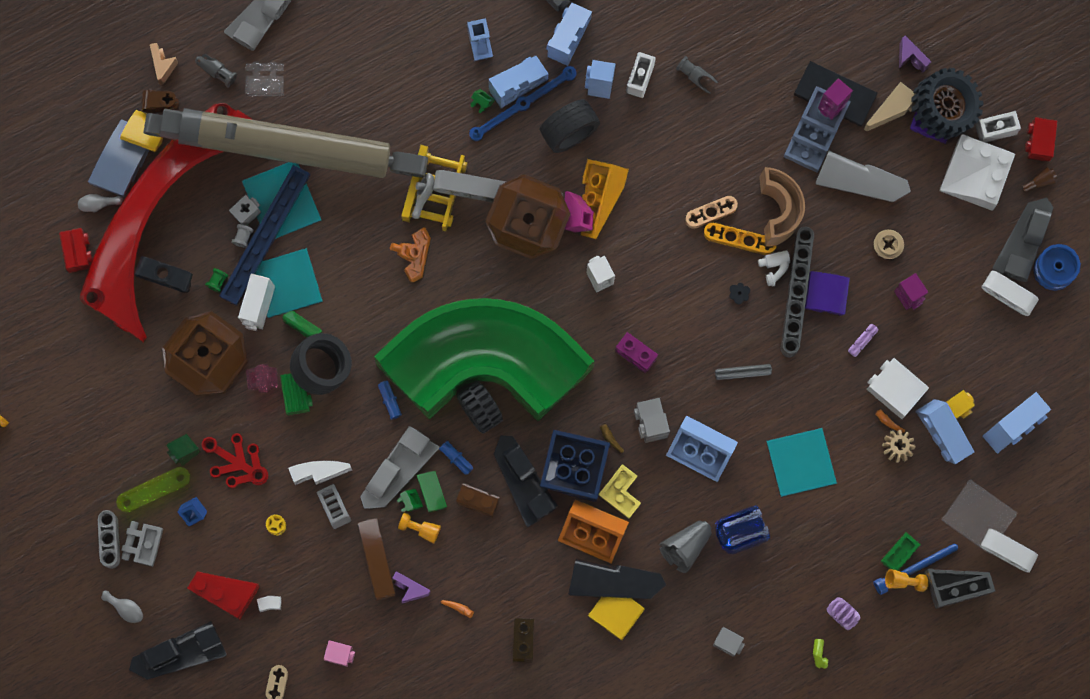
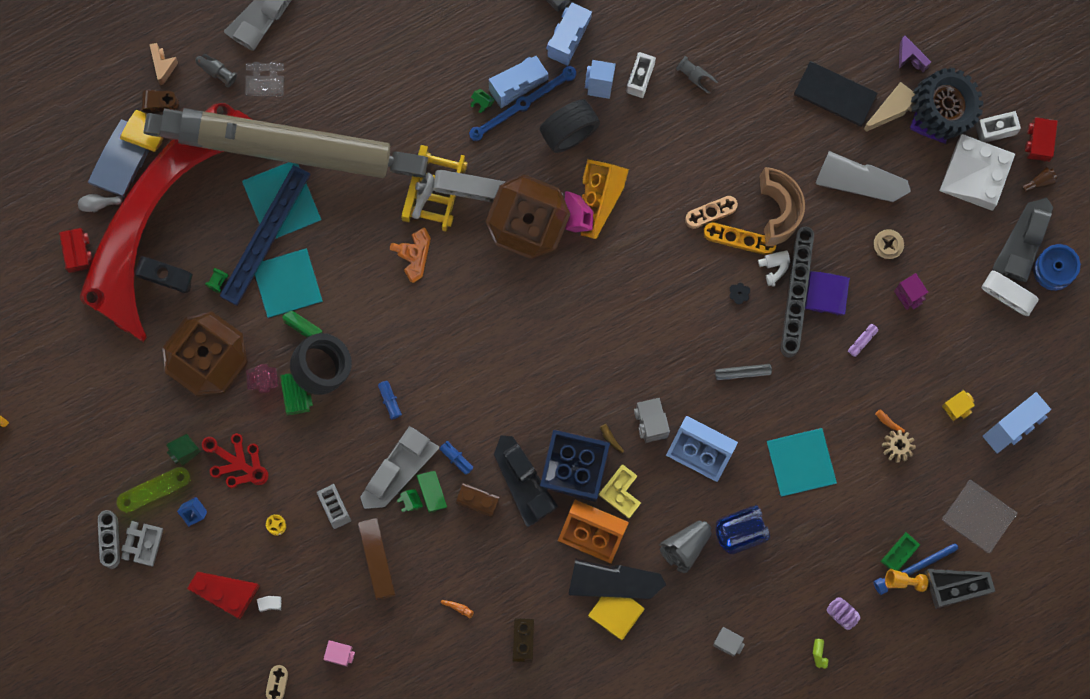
(126, 608): light grey piece -> none
(179, 653): black panel -> none
(242, 216): light grey brick -> none
(242, 236): light grey bush -> none
(256, 302): white brick -> none
(318, 470): white slope -> none
(414, 591): medium lavender slope -> none
(426, 530): light orange piece -> none
(479, 39): light blue brick -> none
(479, 407): black tyre -> none
(484, 343): green piece -> none
(600, 273): white brick -> none
(636, 352): magenta brick -> none
(813, 134): sand blue slope -> none
(834, 99): magenta brick -> none
(897, 387): white brick -> none
(945, 430): light blue wedge -> none
(1009, 550): white beam -> none

